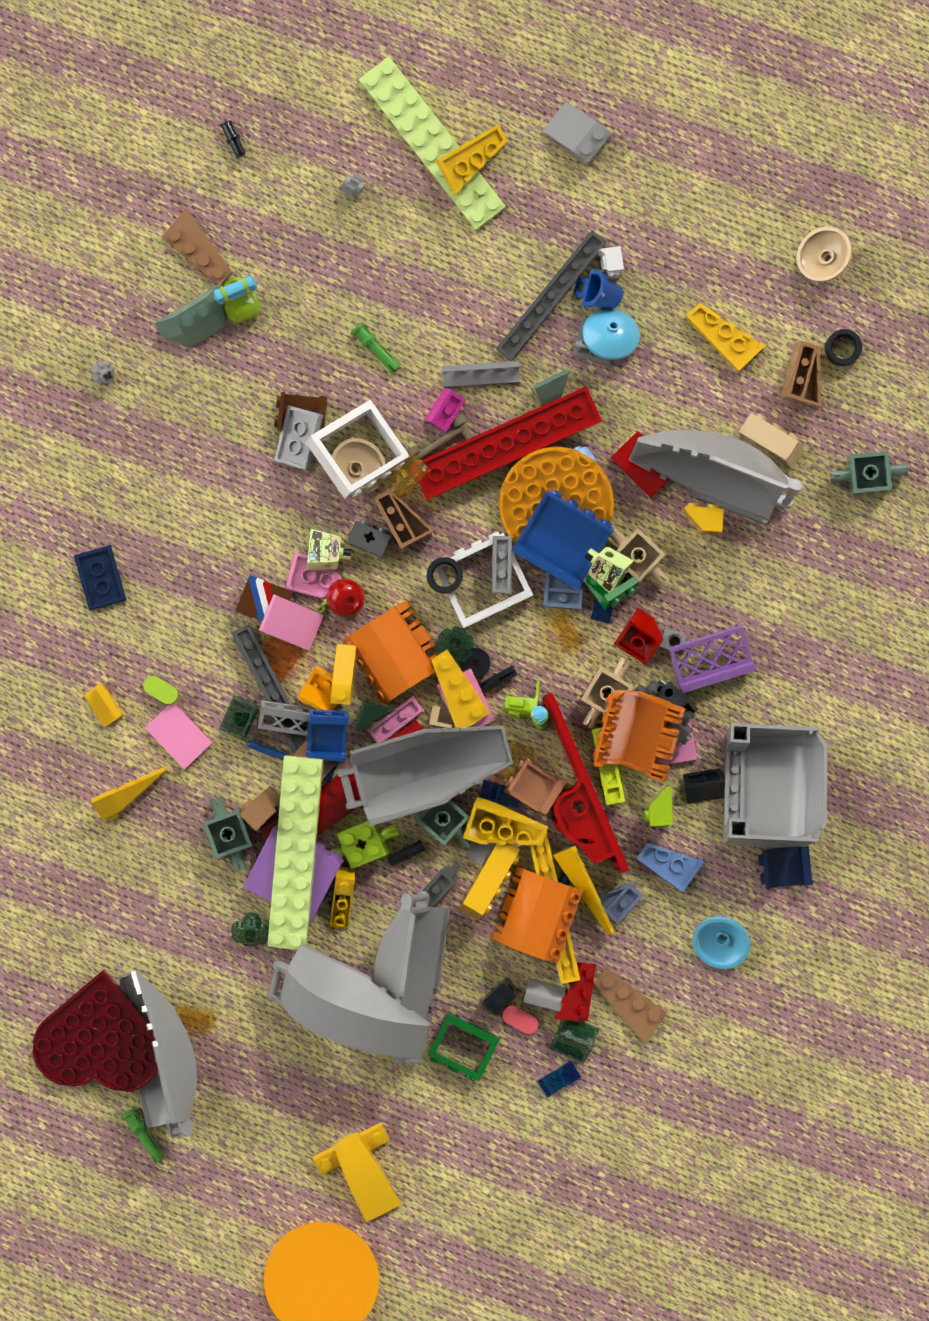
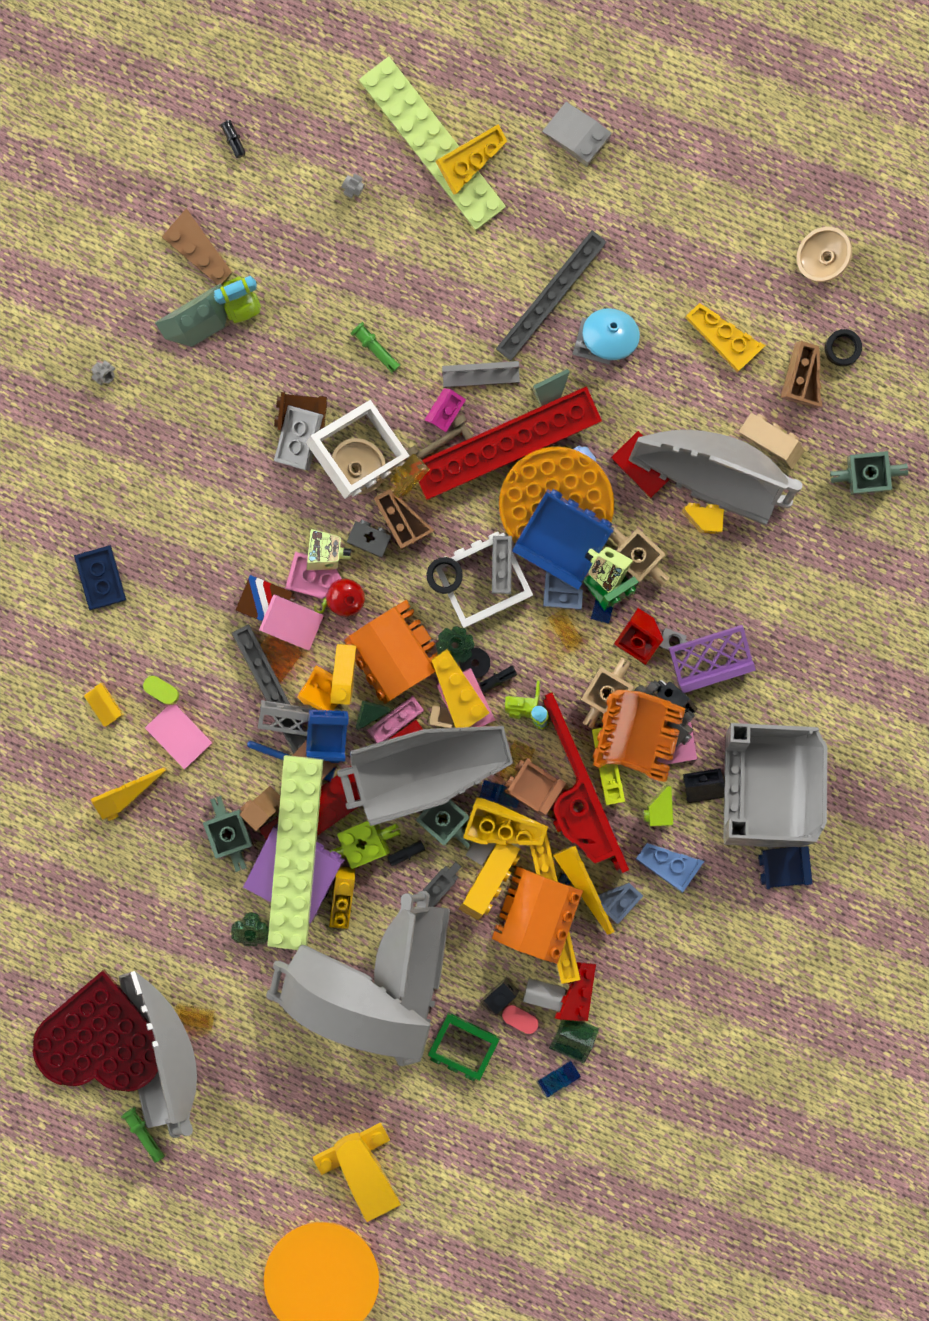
(239, 718): clear green slope -> none
(599, 291): blue container -> none
(611, 262): white window -> none
(634, 1007): medium nougat wing -> none
(717, 950): medium azure dish -> none

